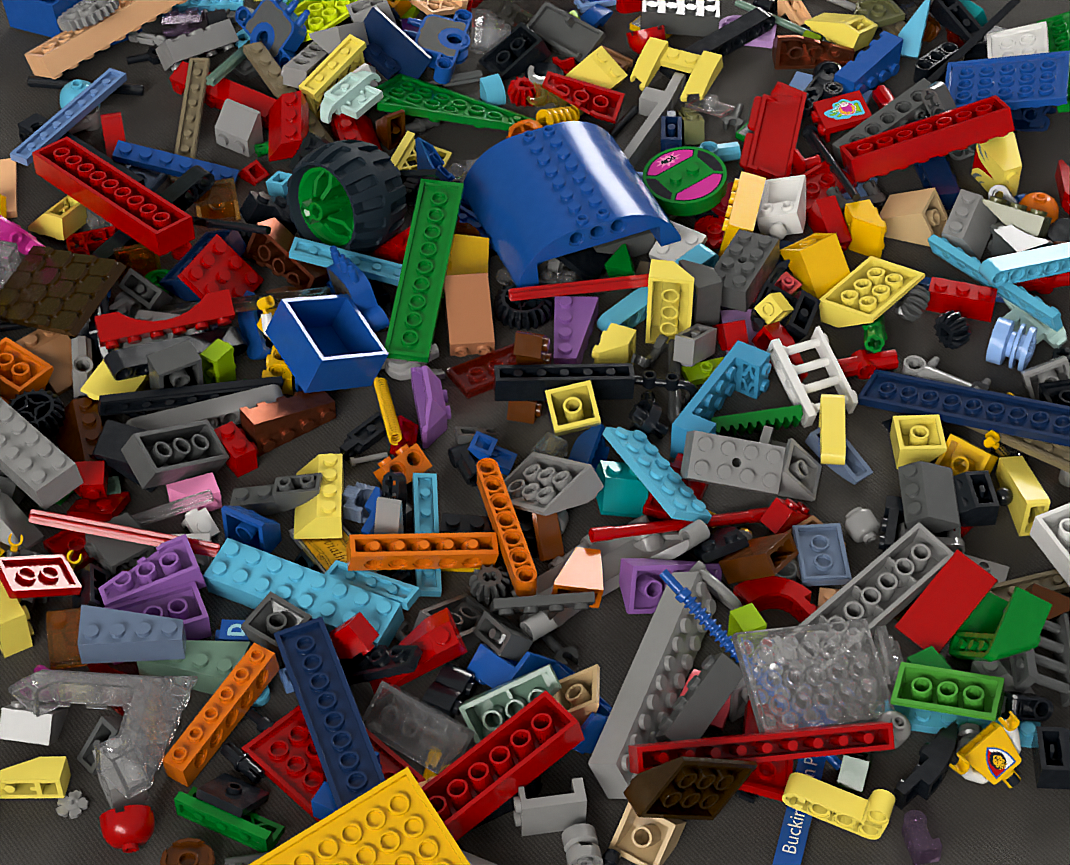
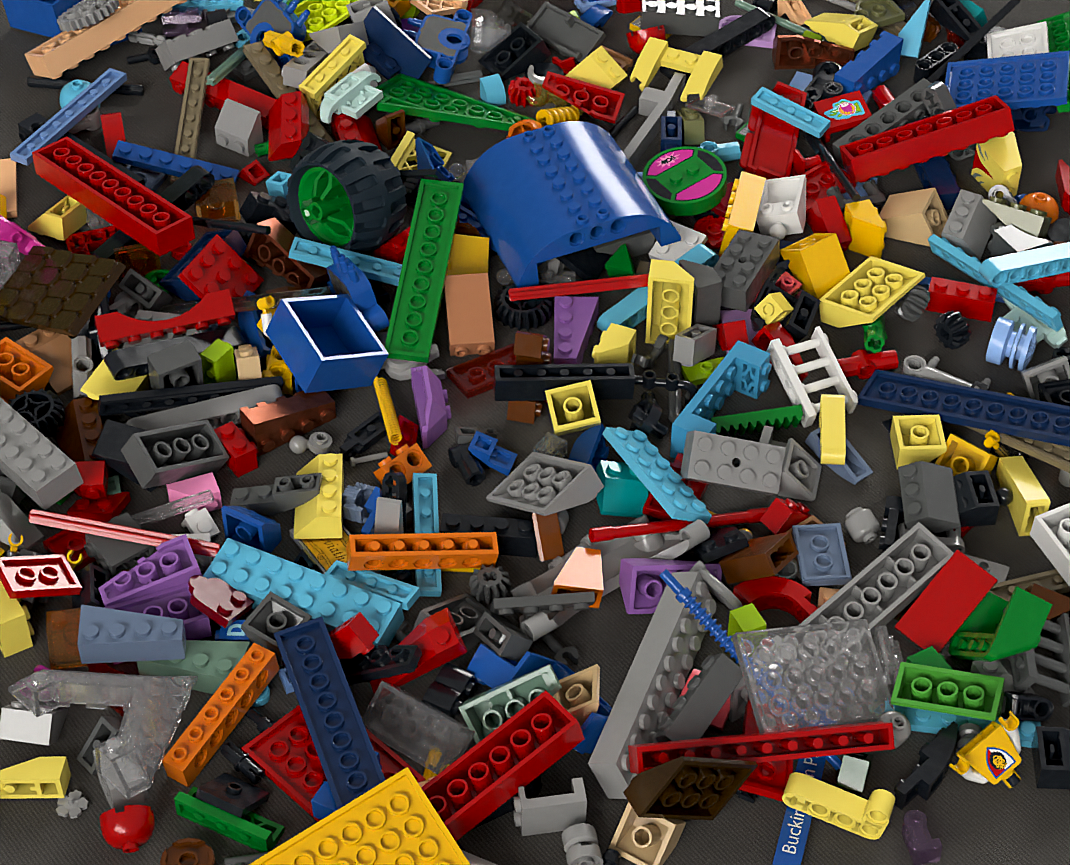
(218, 599): none -> plate
(247, 362): none -> tan brick
(283, 43): none -> yellow piece
(317, 443): none -> light grey plate
(507, 527): orange beam -> none
(790, 112): none -> medium azure plate

